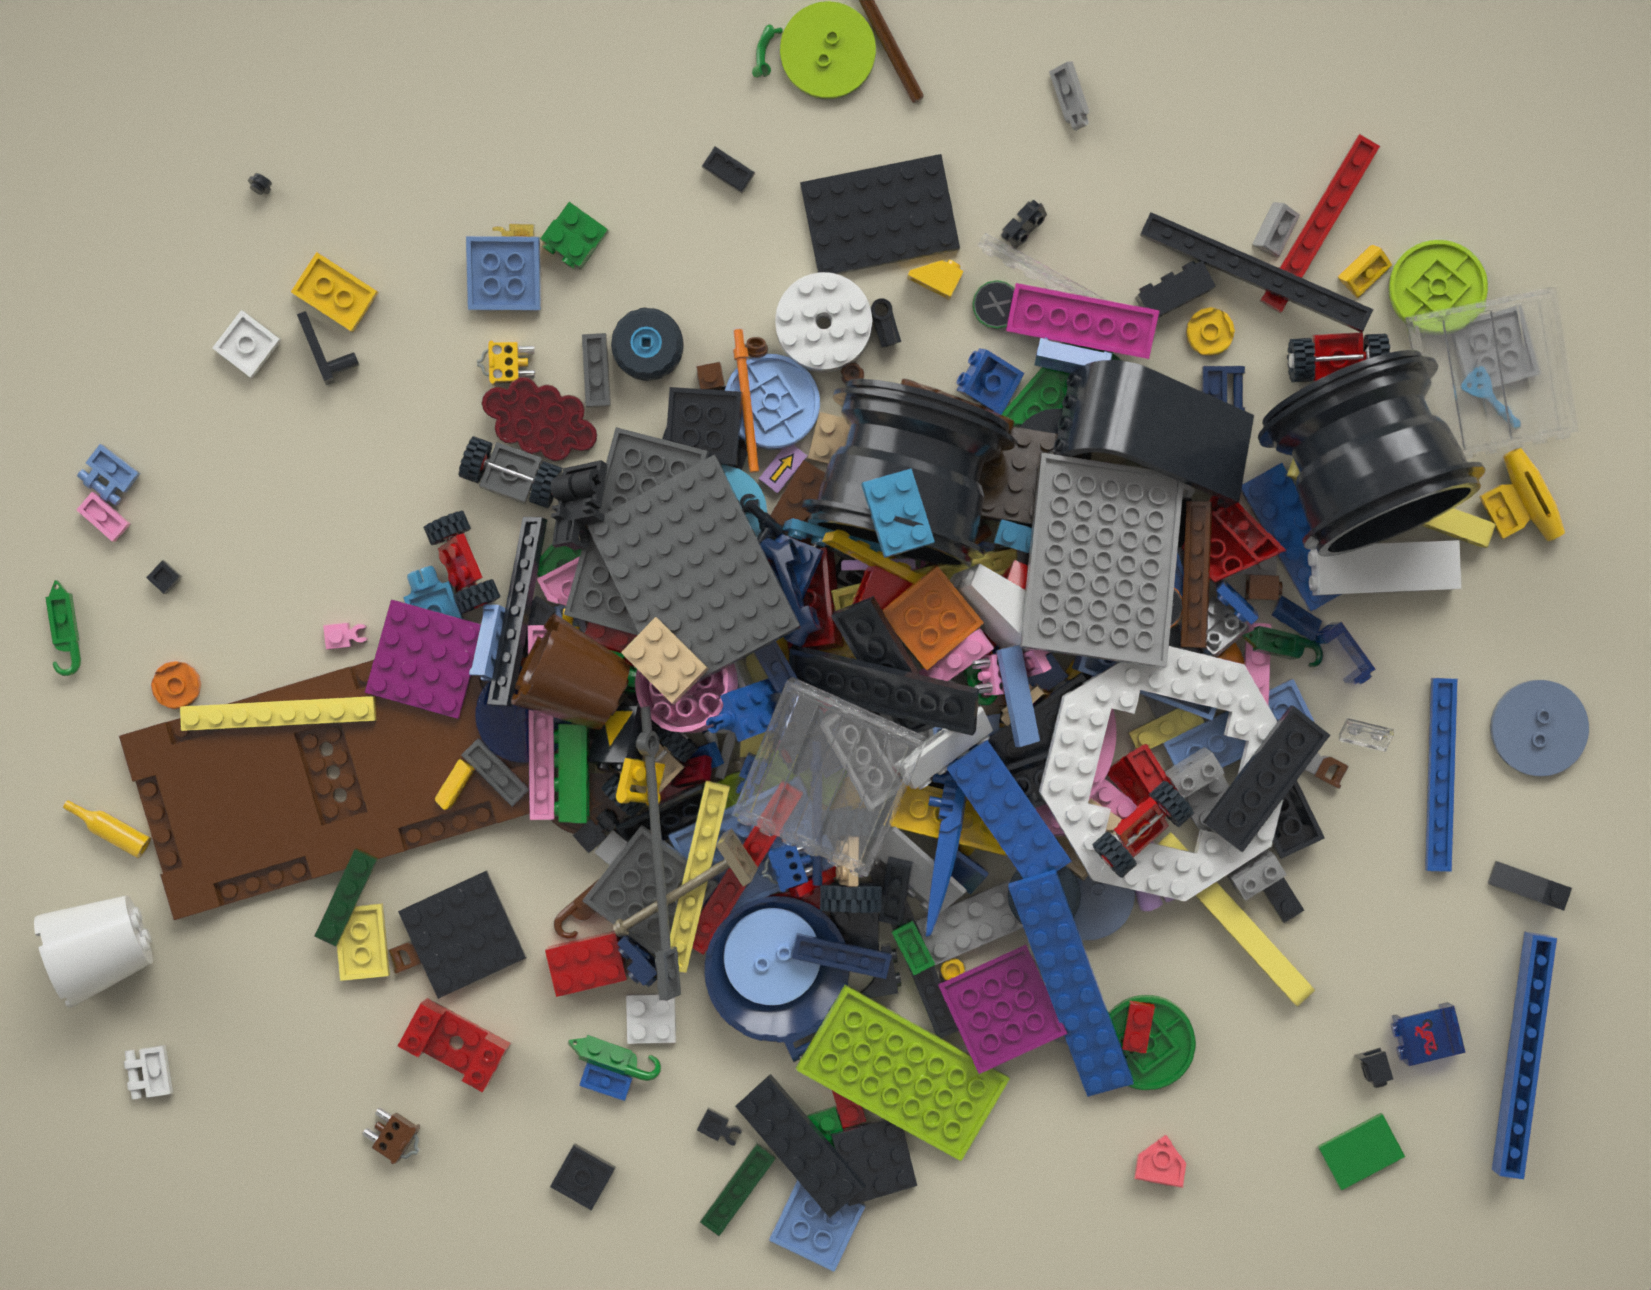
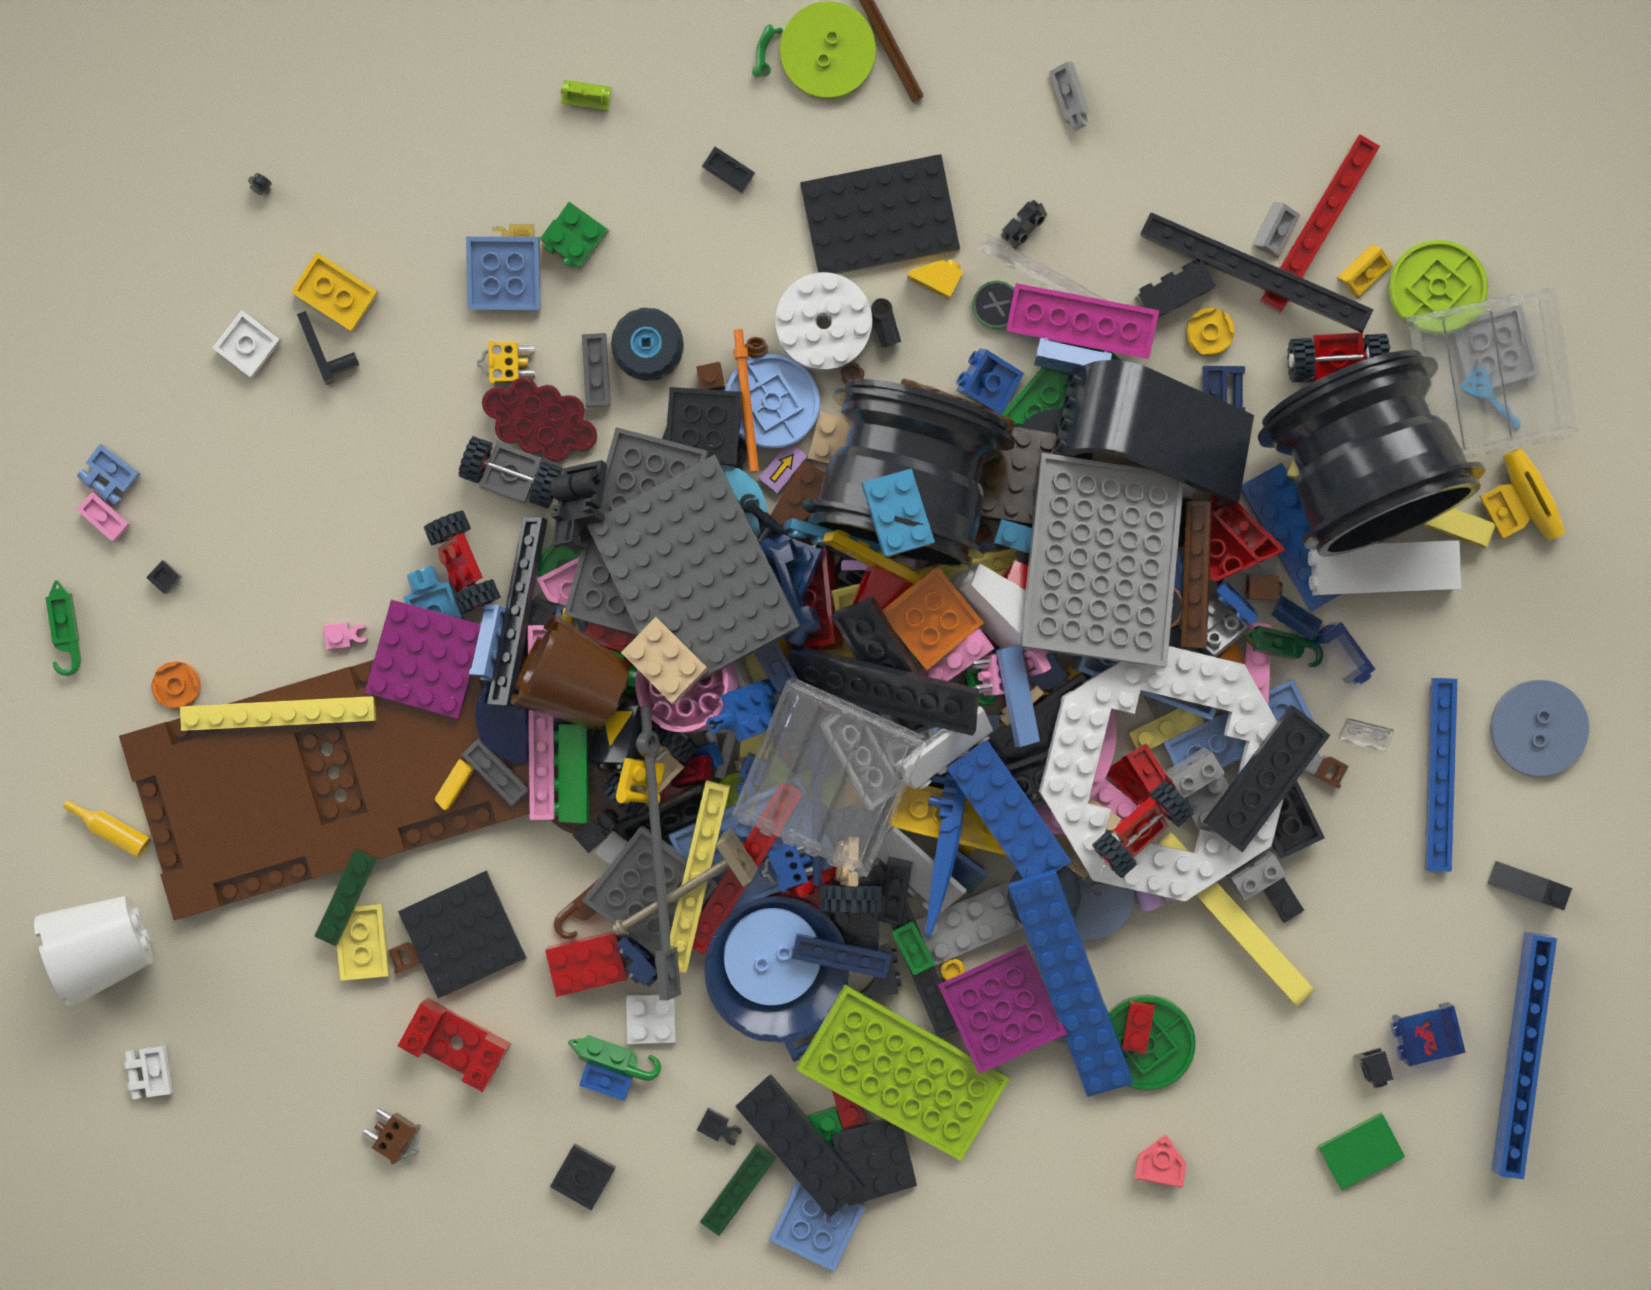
(586, 95): none -> lime hinge

